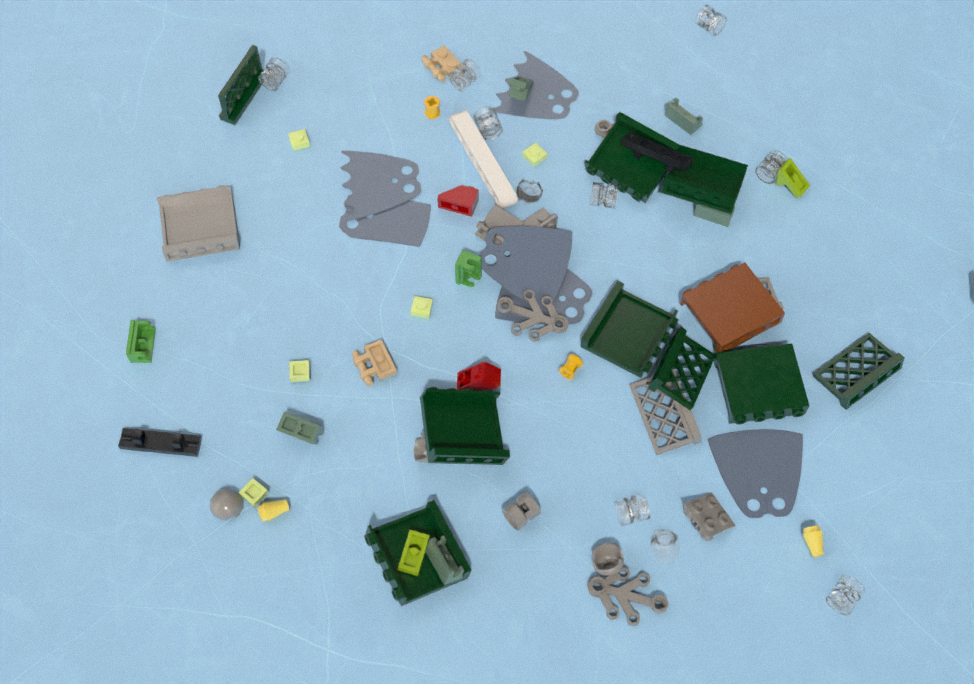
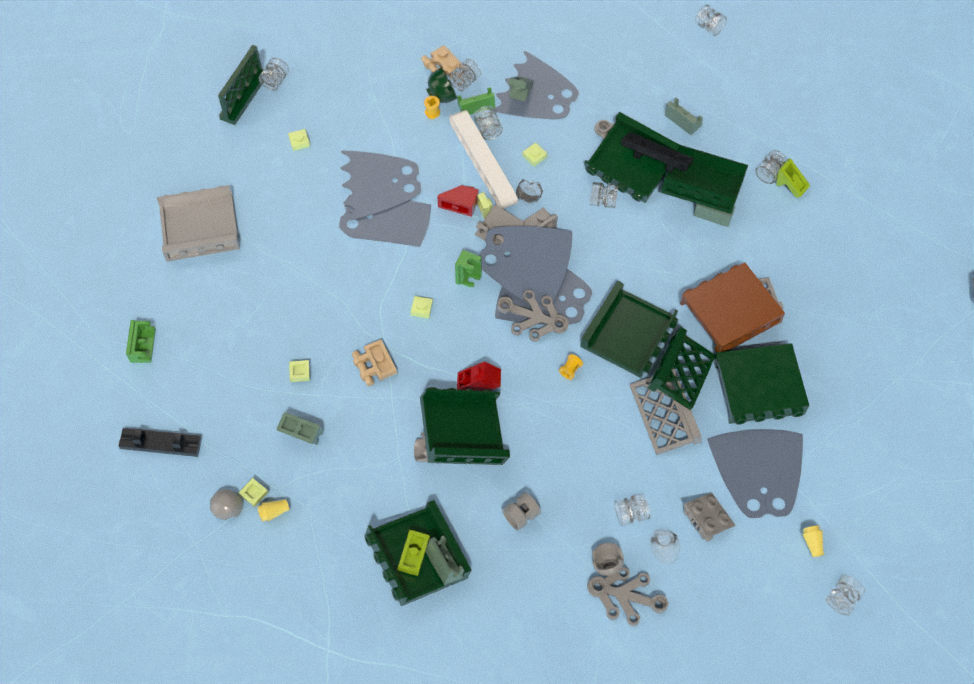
(440, 86): none -> dark green cylinder
(474, 103): none -> bright green hinge
(484, 204): none -> yellowish green plate
(870, 381): dark green fence -> none

